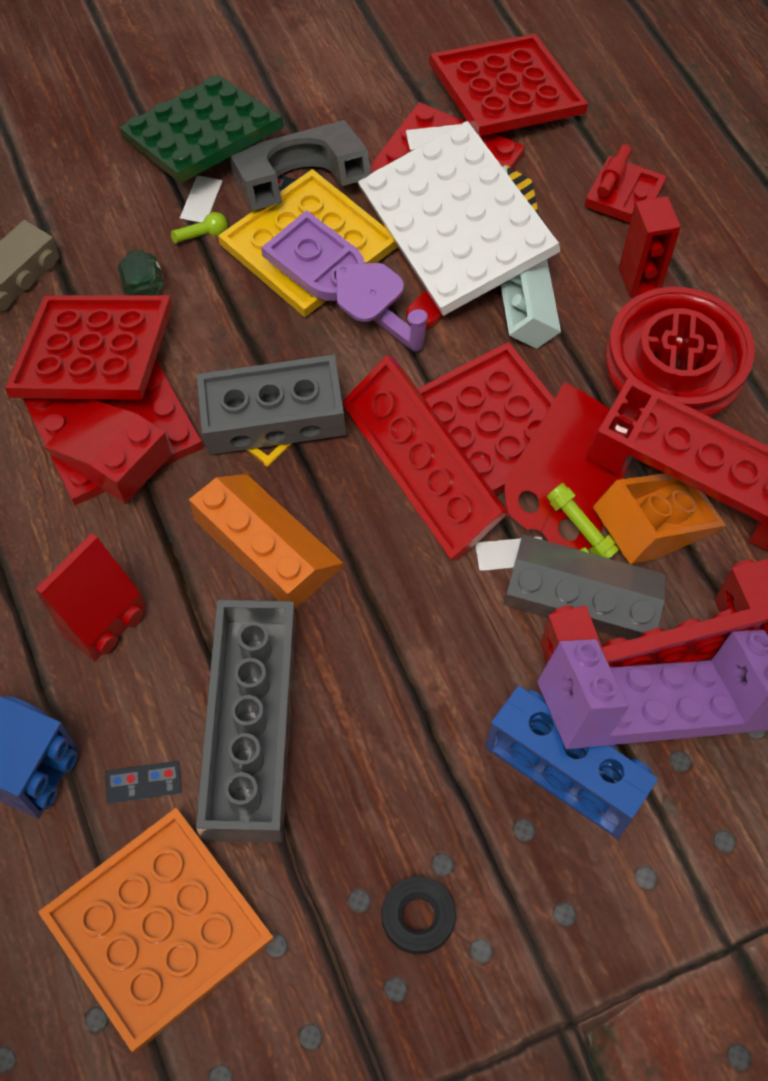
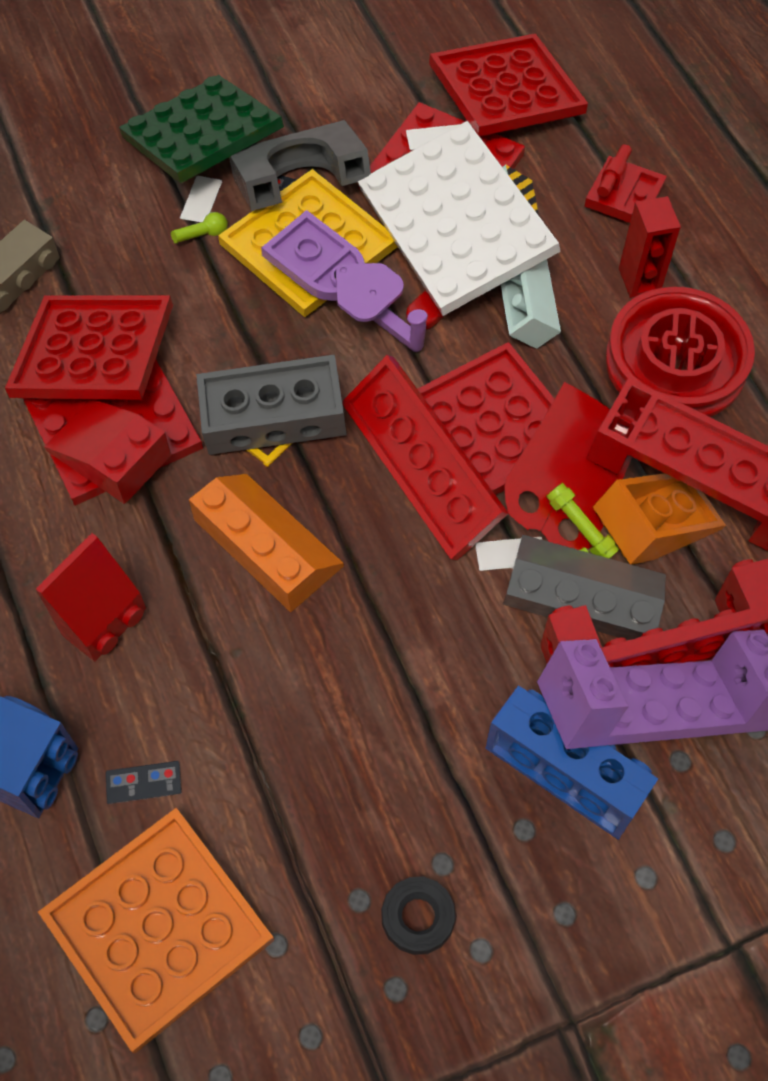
(140, 273): clear green head -> none
(248, 723): dark grey brick -> none

